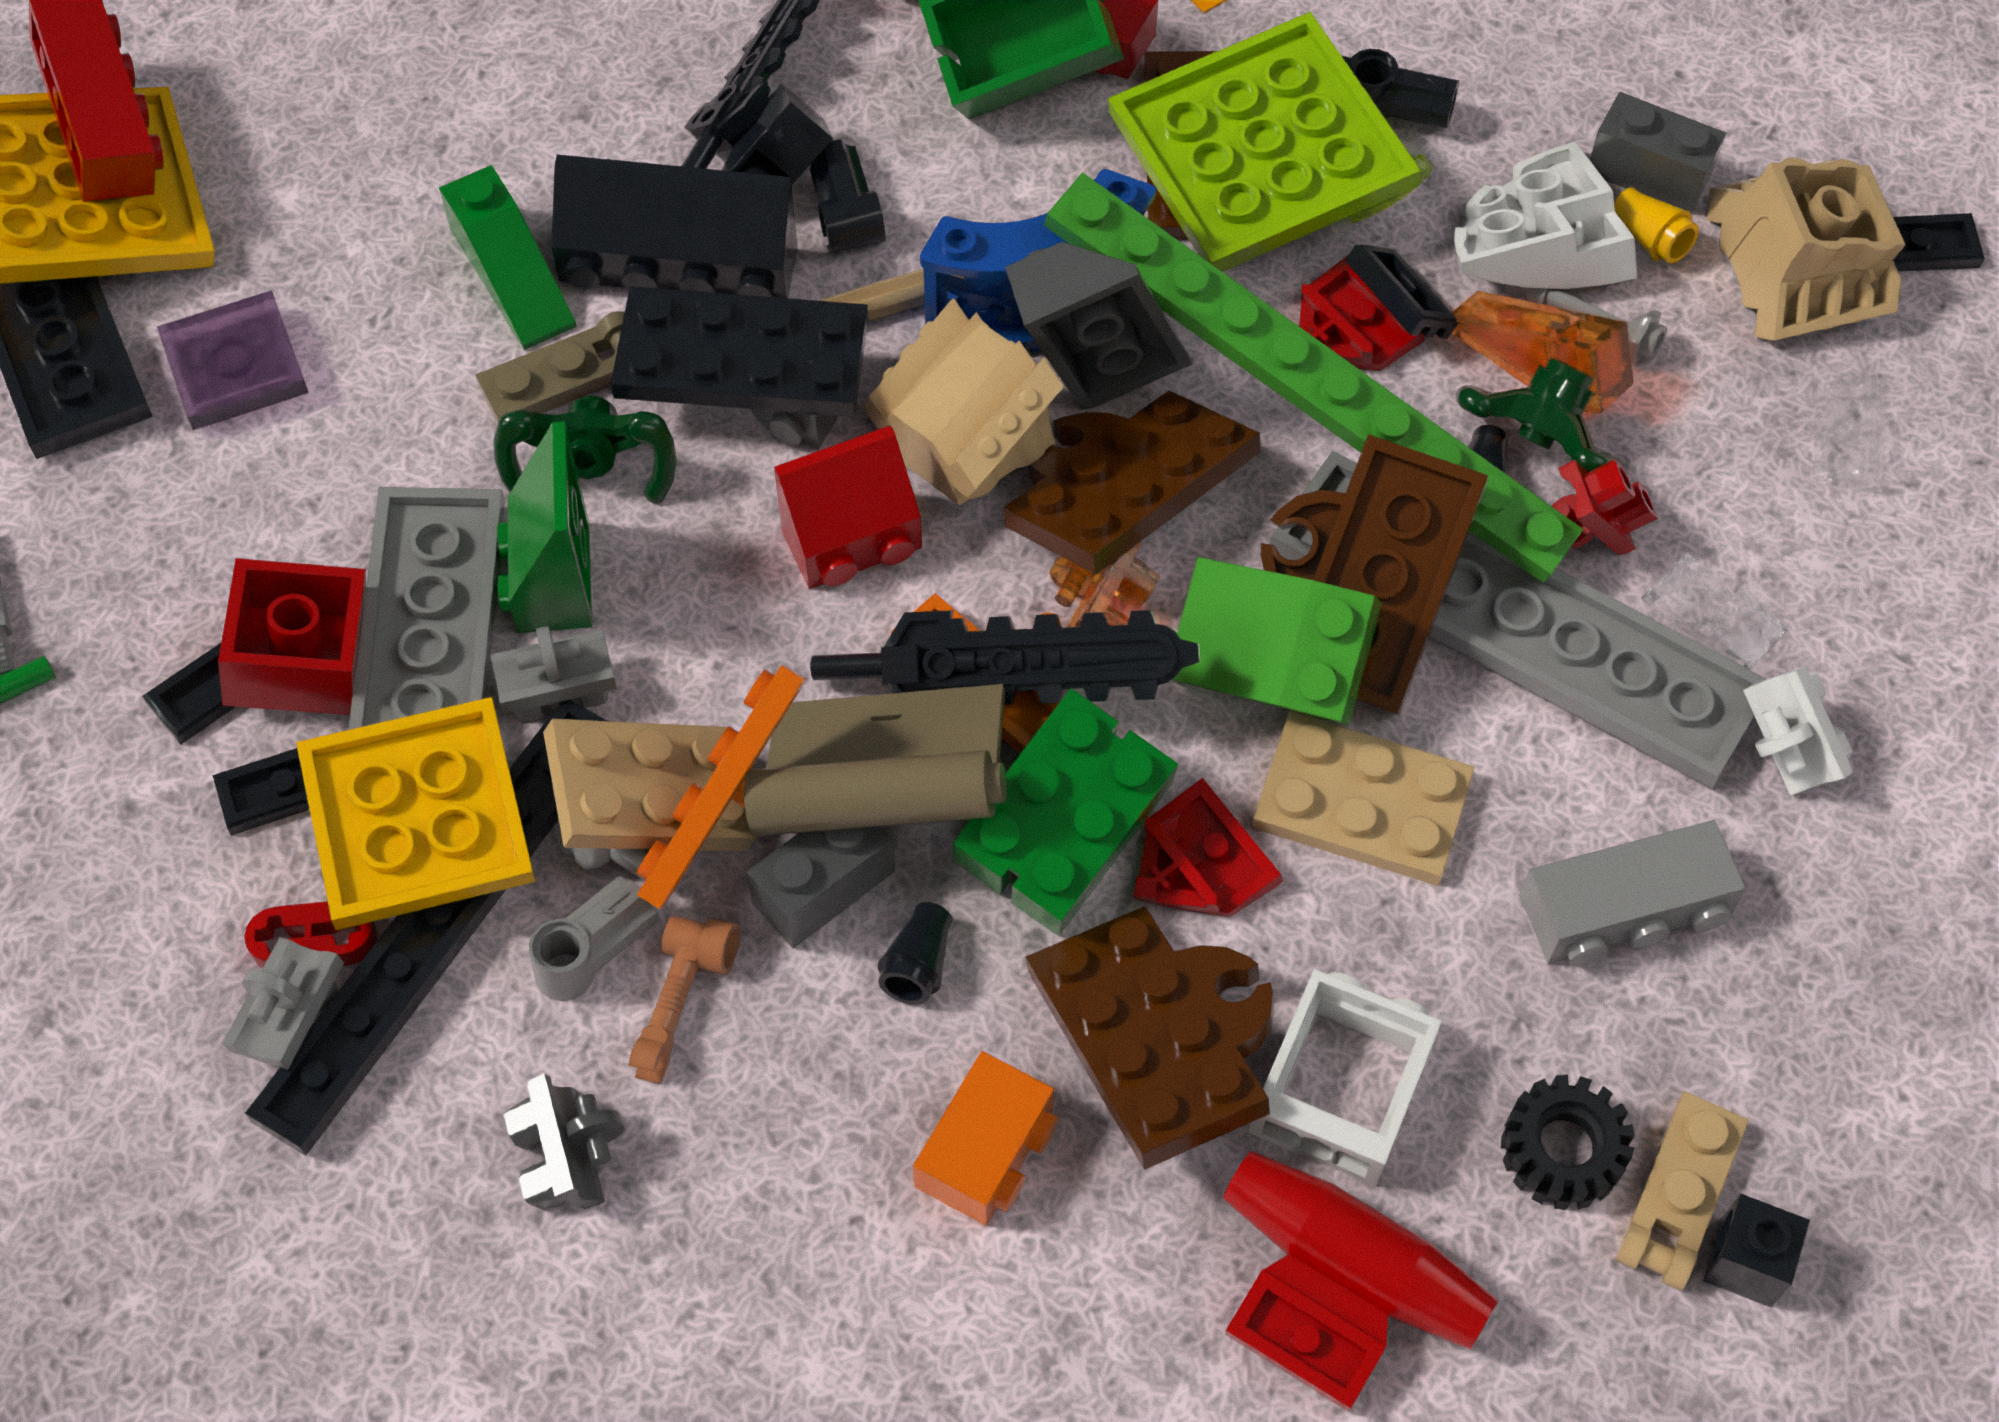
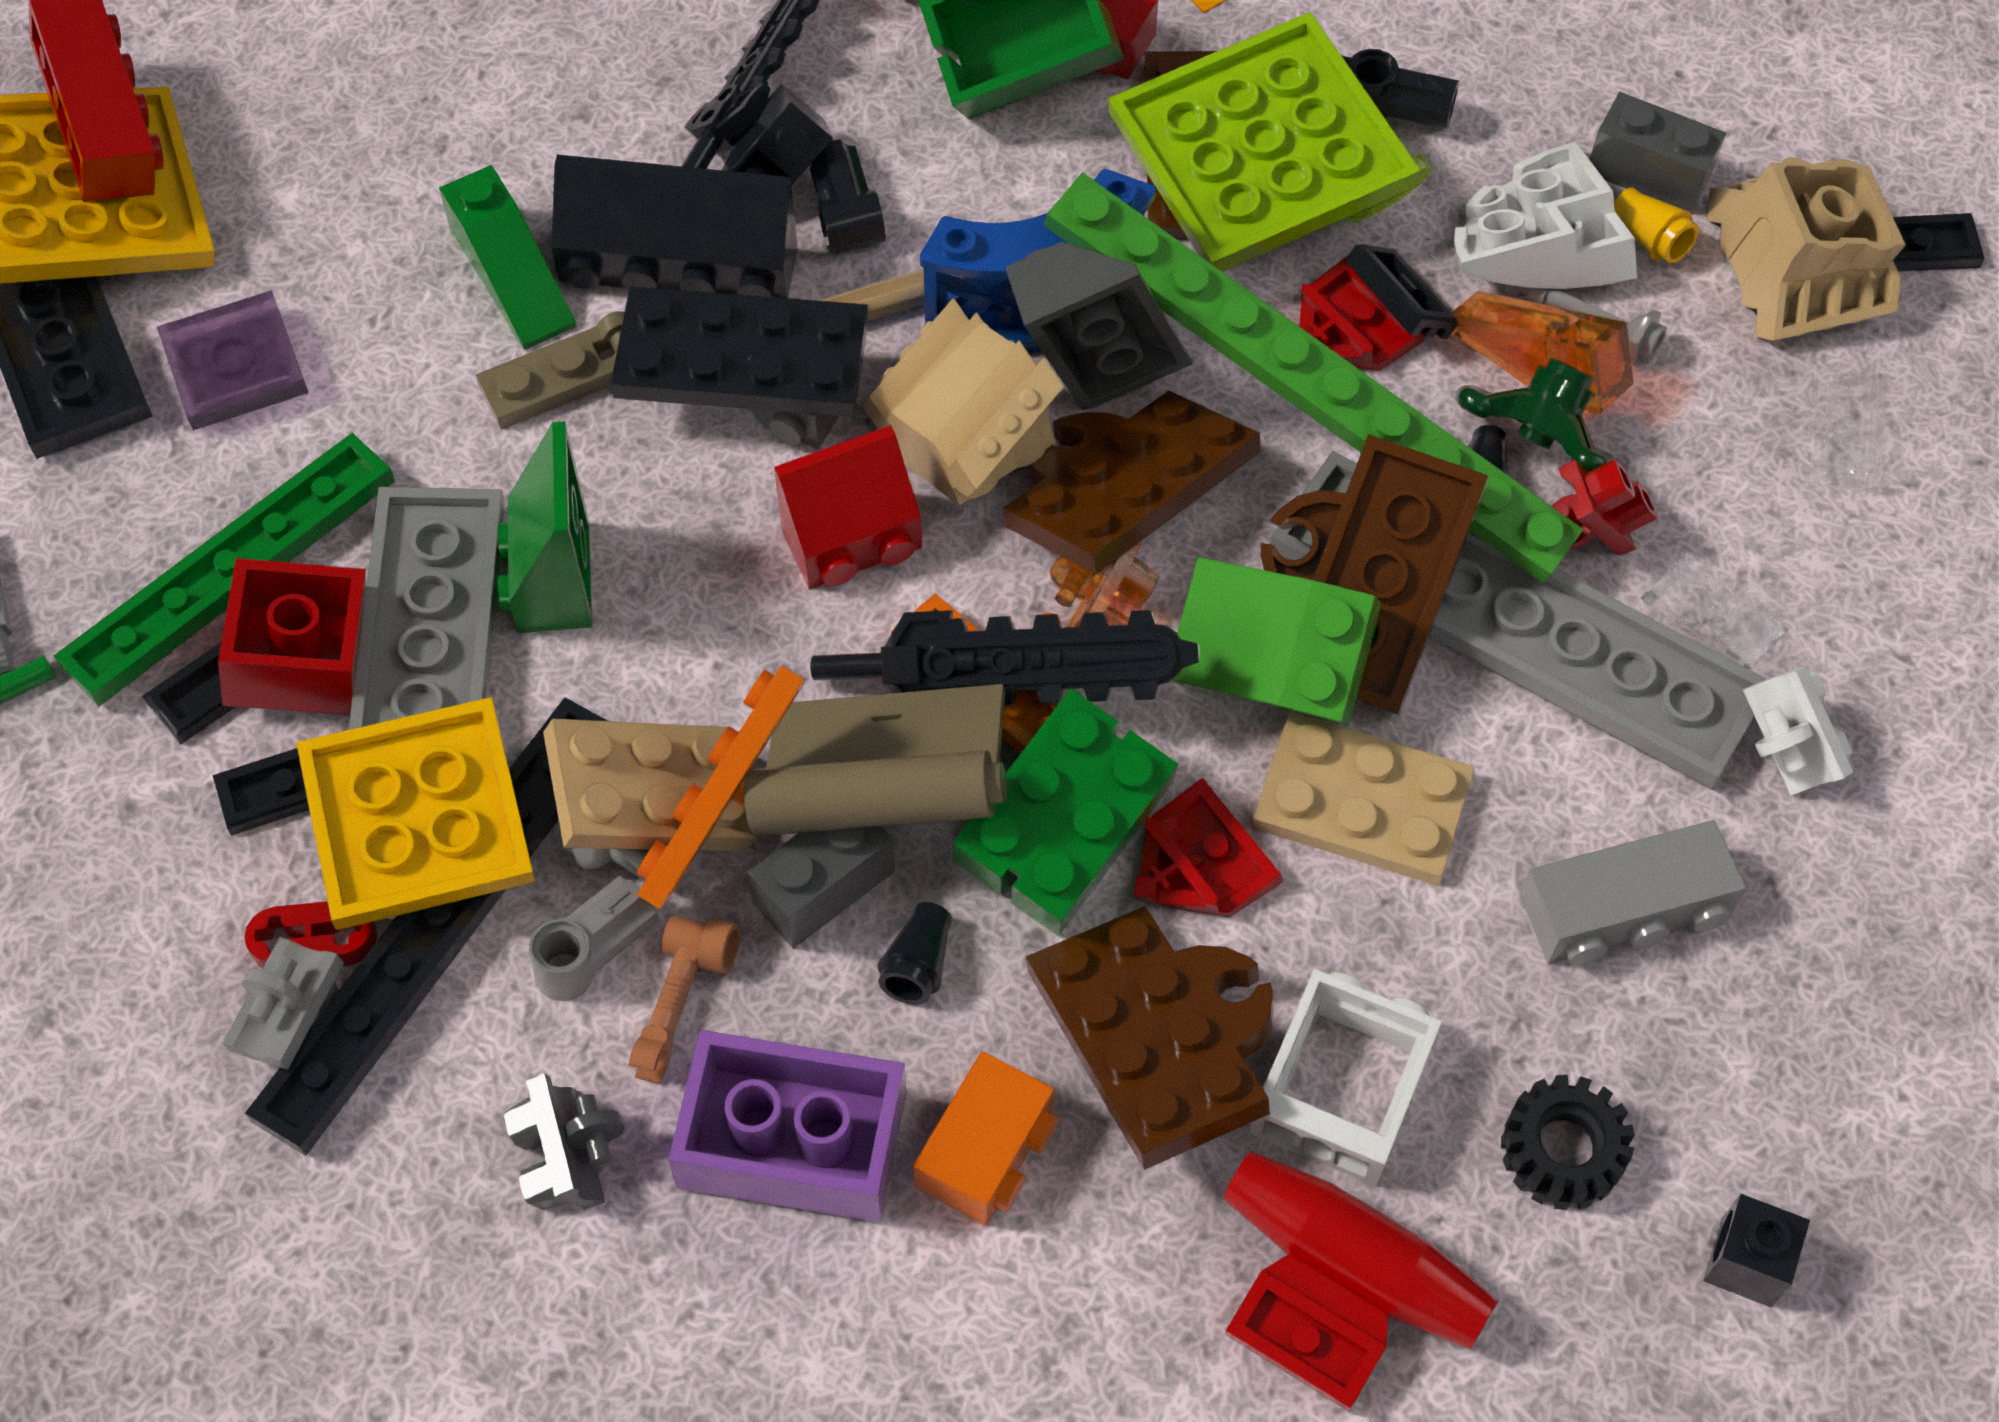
(200, 584): none -> green plate
(553, 673): light grey hips -> none
(595, 439): dark green piece -> none
(789, 1125): none -> medium lavender brick
(1682, 1188): tan plate -> none

